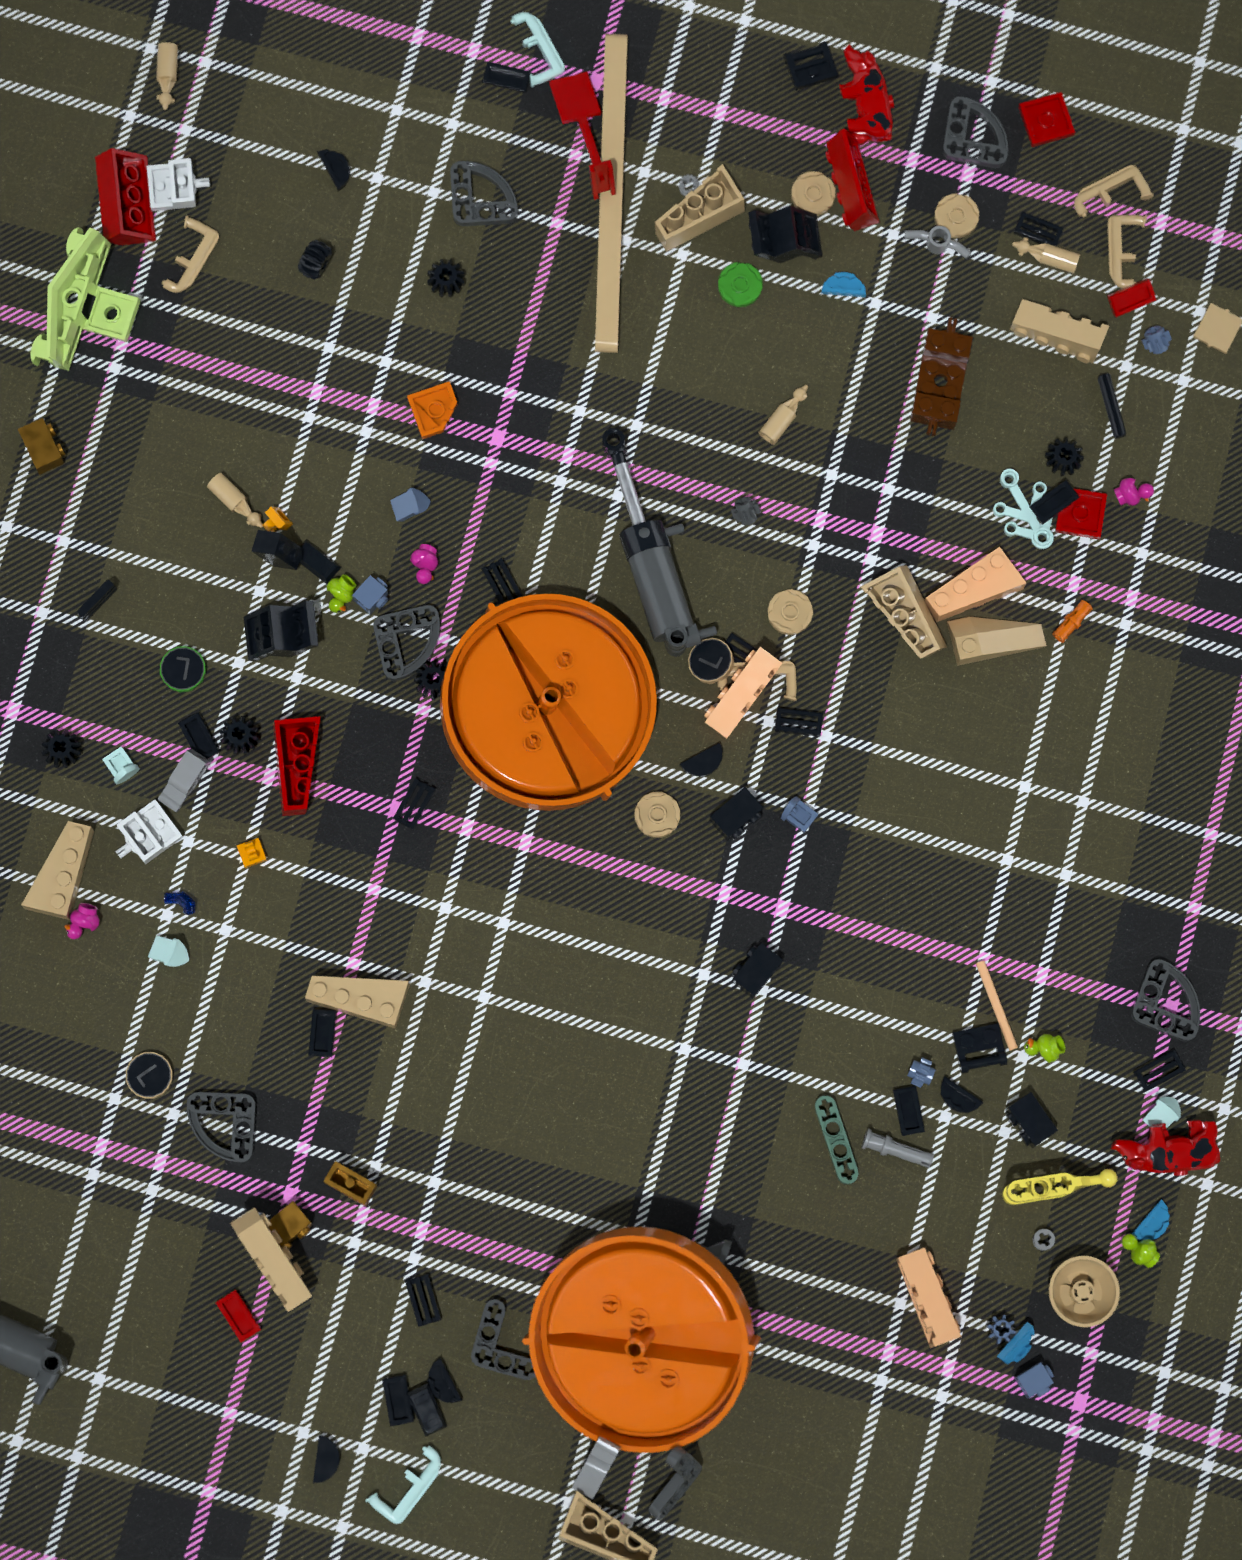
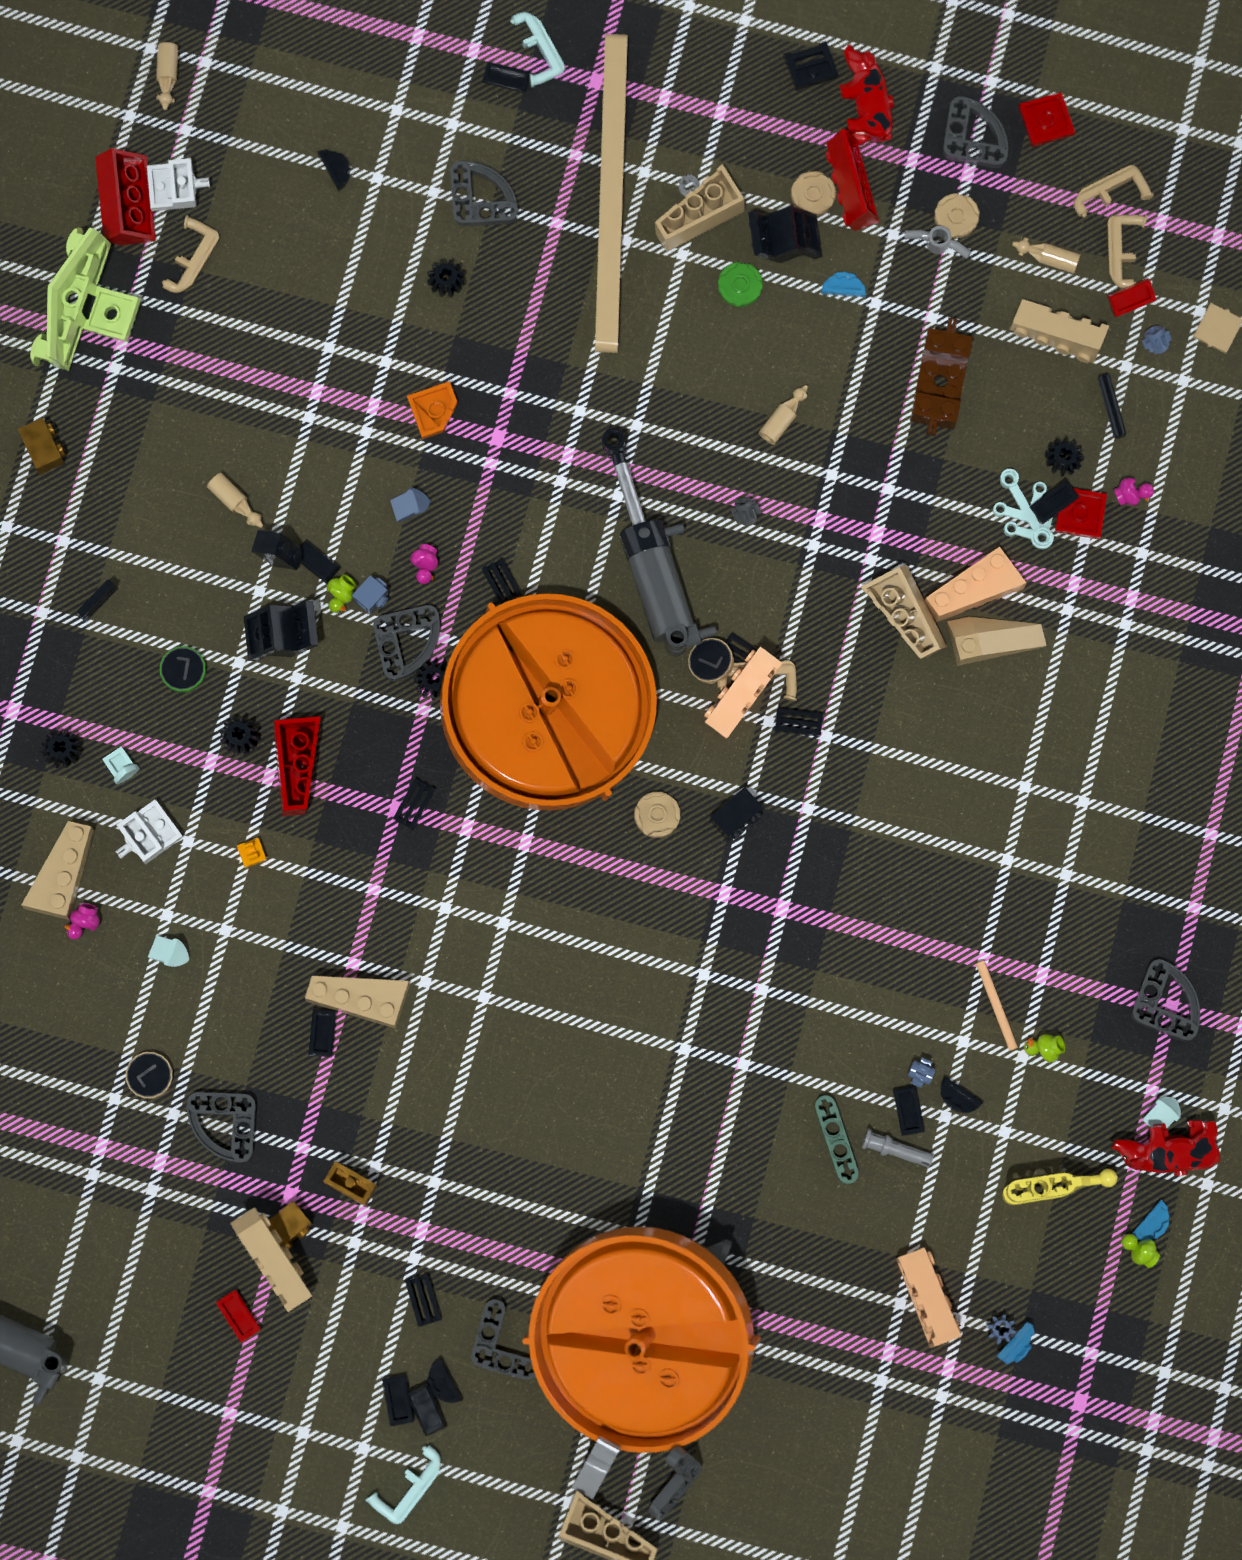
(182, 899): clear blue arm -> none
(184, 779): light grey piece -> none
(198, 736): black tile -> none
(277, 520): light orange tile -> none
(314, 259): black gear -> none
(326, 1460): black tile -> none
(577, 102): red piece -> none
(704, 763): black tile -> none
(757, 970): black brick -> none
(790, 612): tan tile -> none
(799, 814): sand blue tile -> none
(979, 1040): black plate -> none
(1030, 1120): black brick -> none
(1035, 238): black tile -> none
(1035, 1380): sand blue brick -> none
(1036, 1237): light grey bush -> none
(1072, 621): orange pin -> none
(1092, 1281): tan piece -> none
(1142, 1080): black tile -> none

